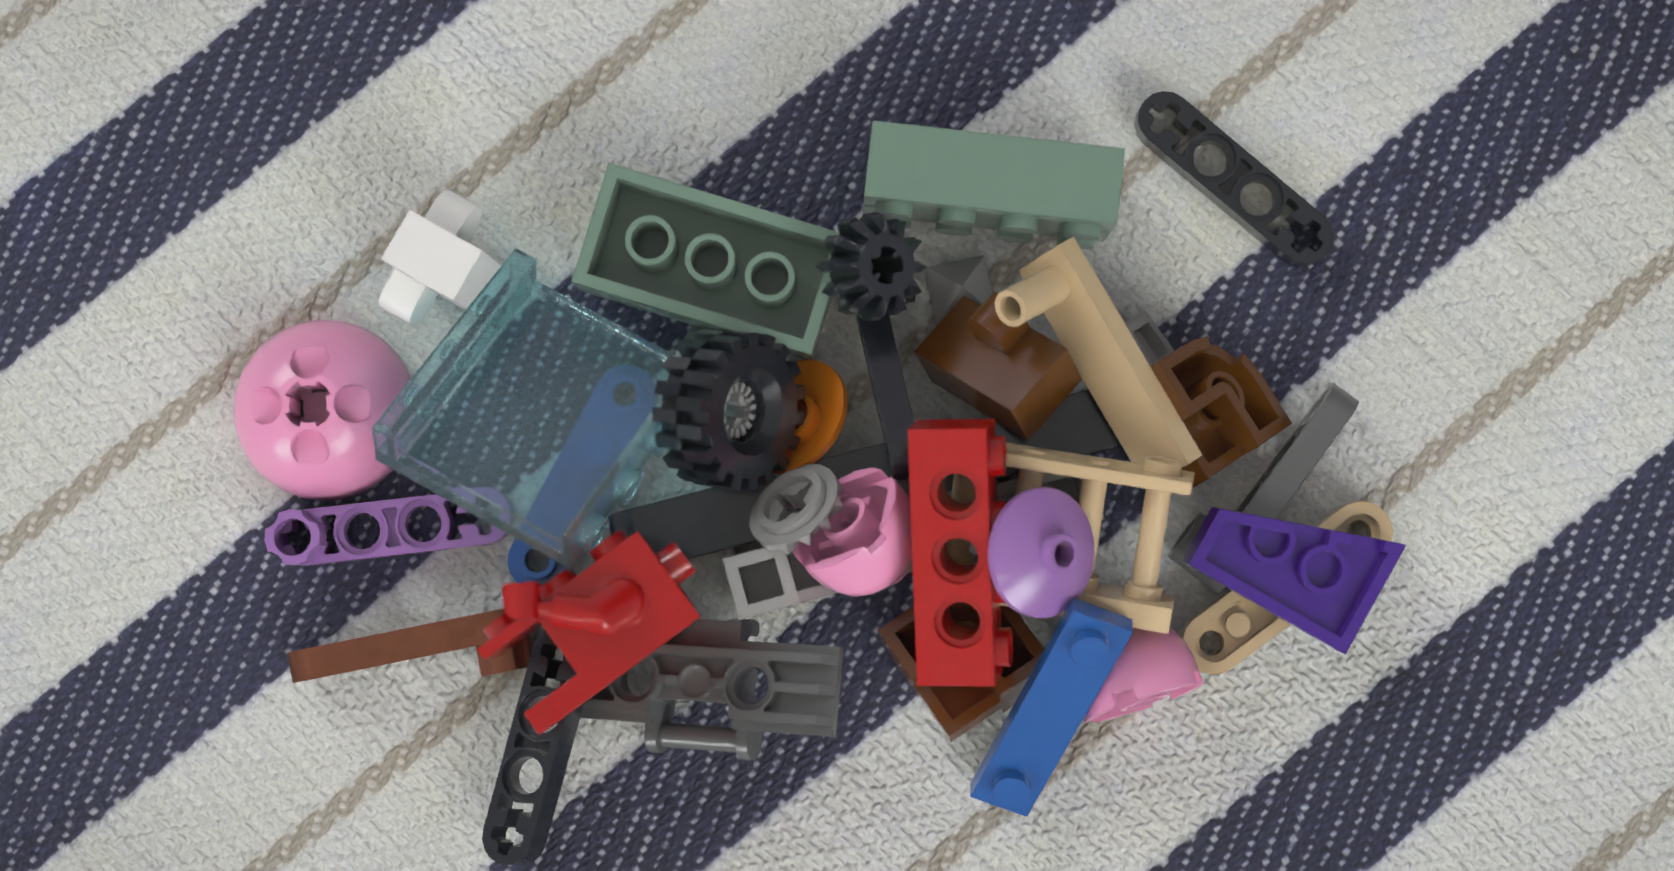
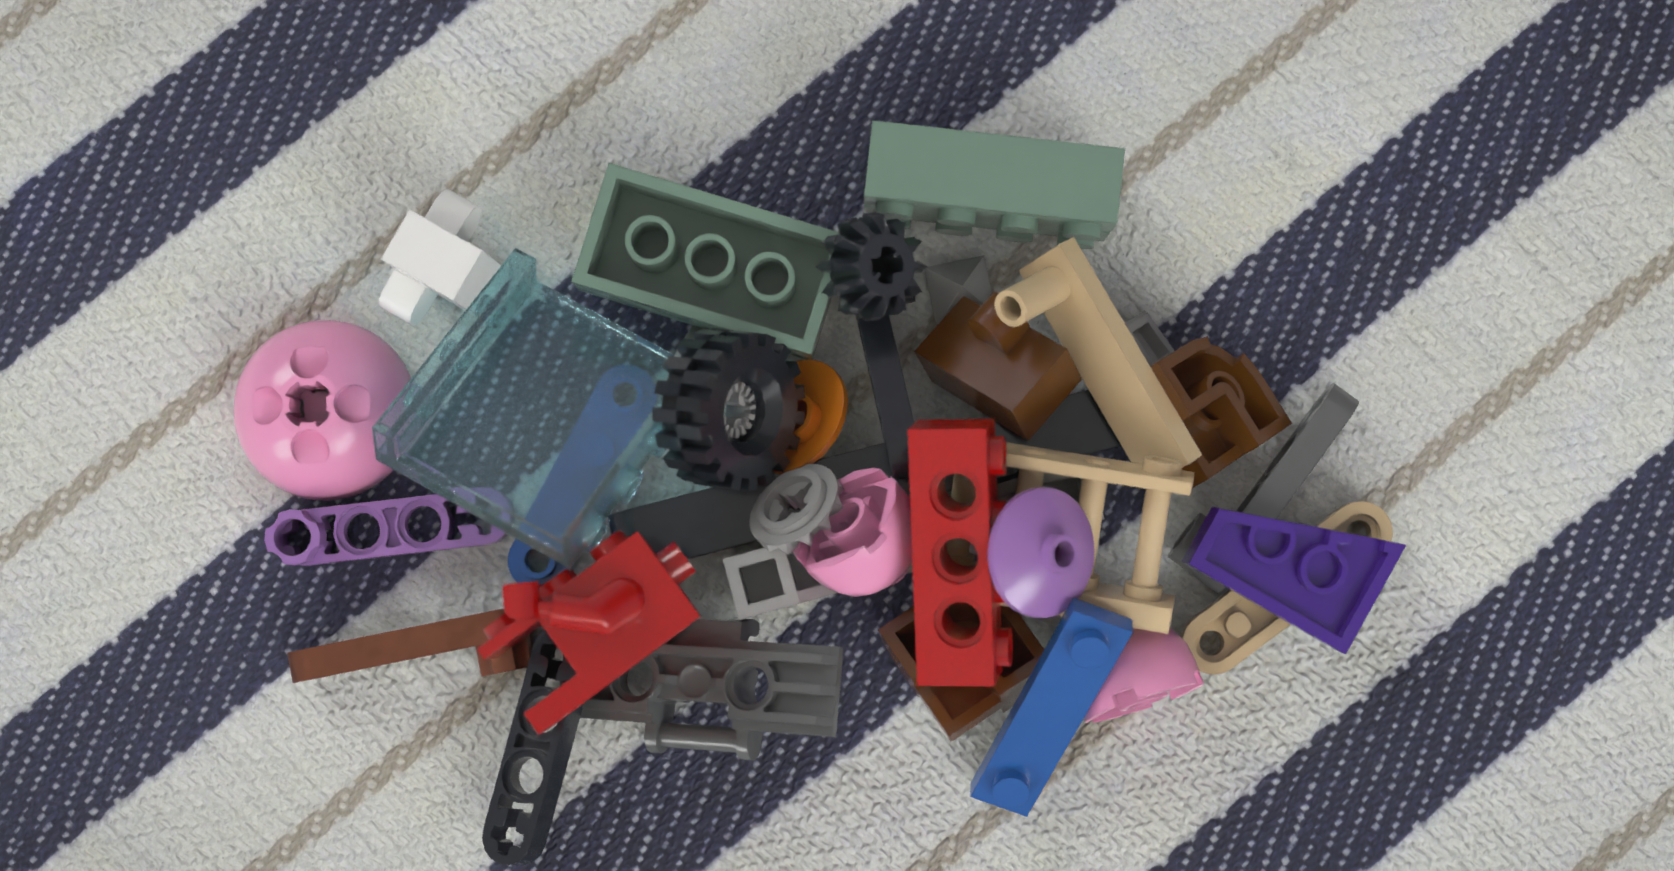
(1226, 188): black beam -> none

